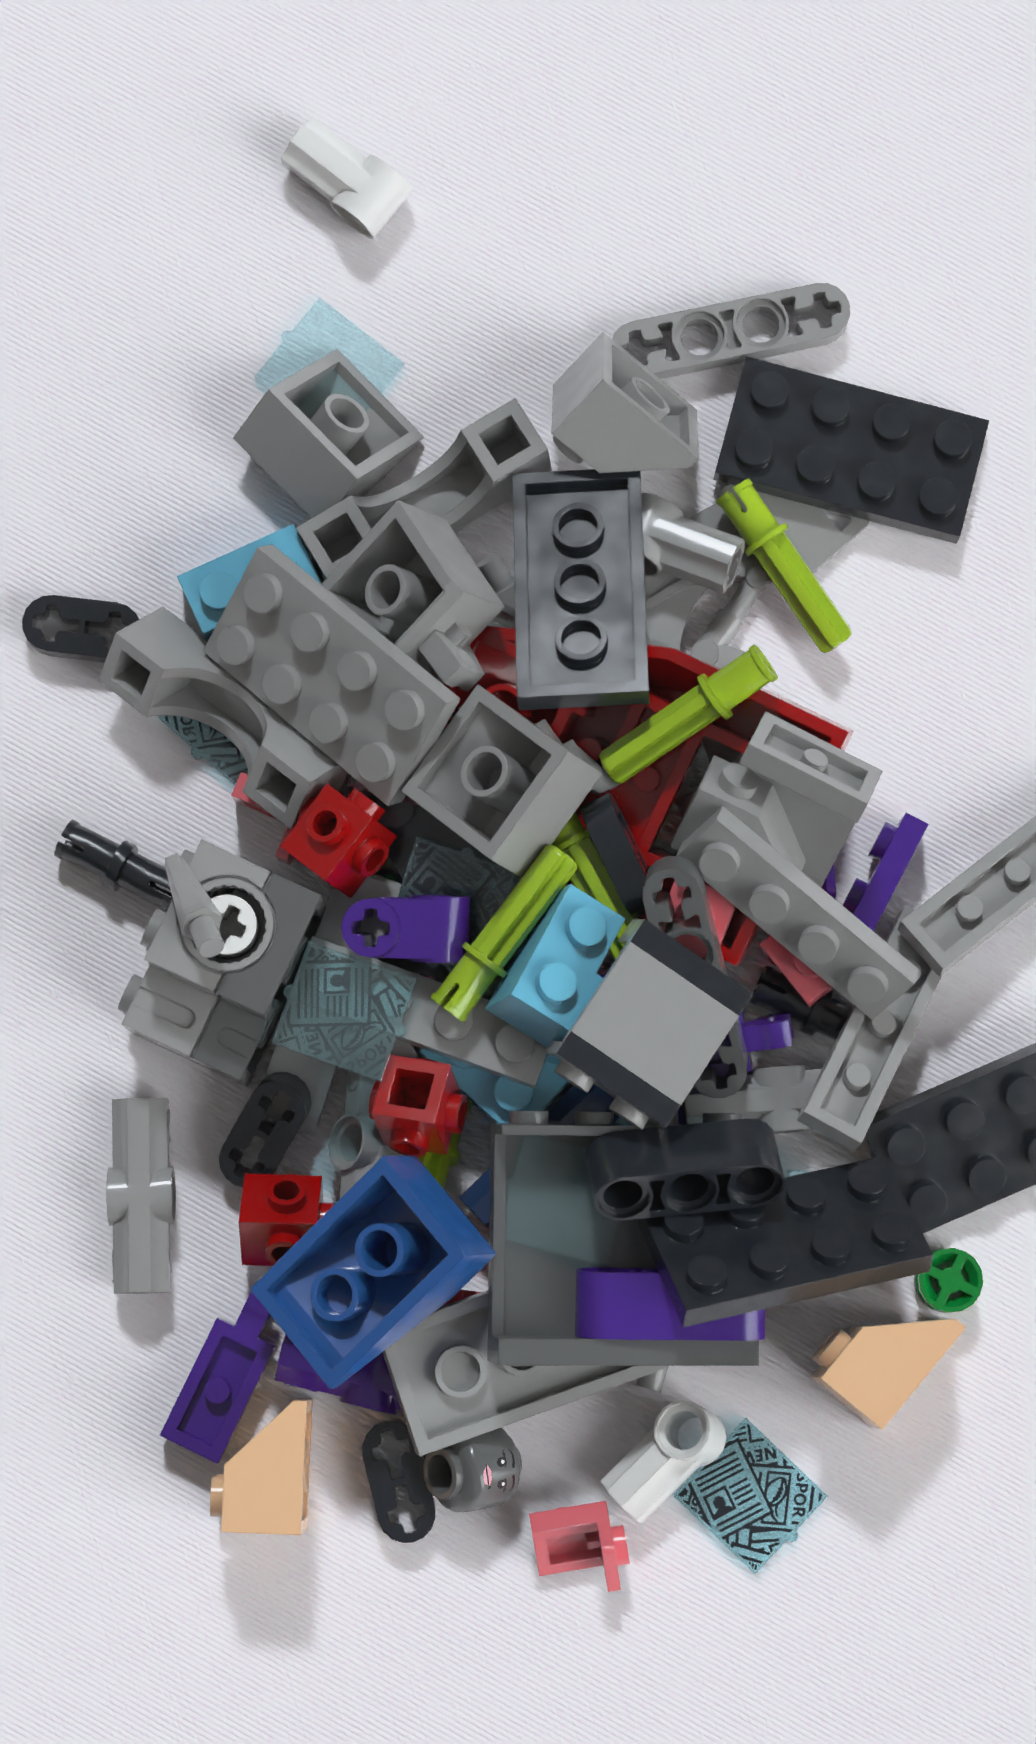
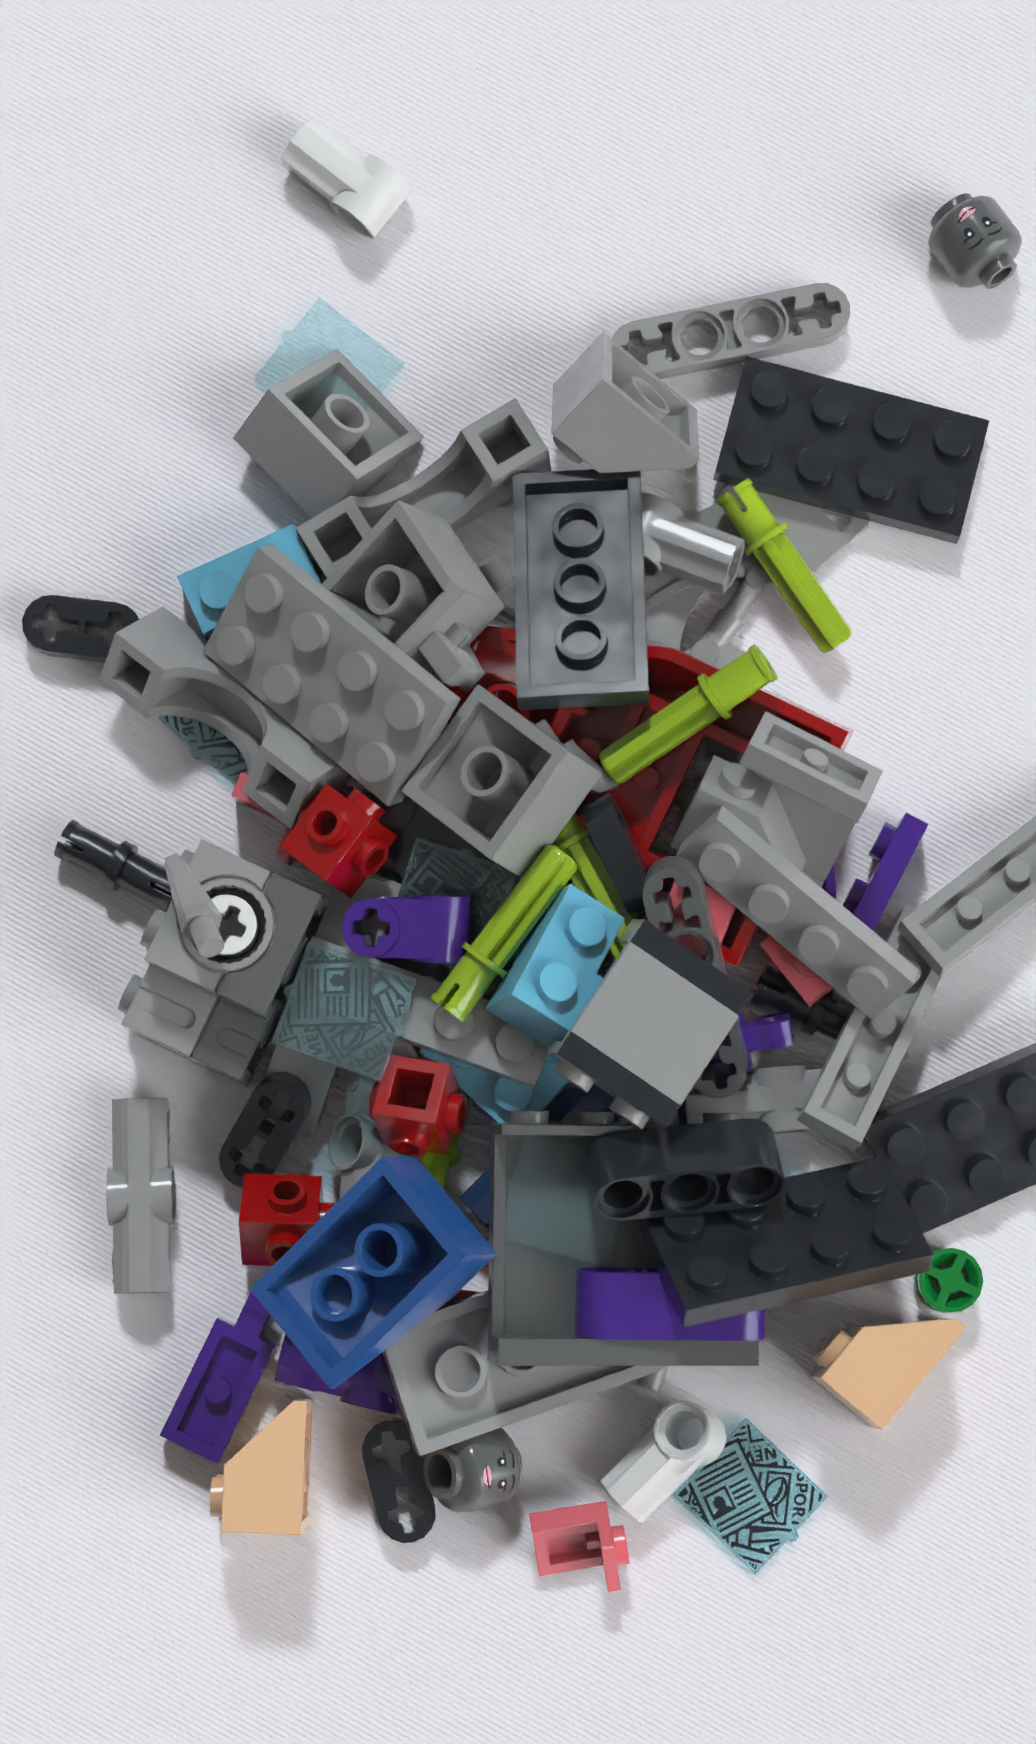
(975, 241): none -> dark grey head

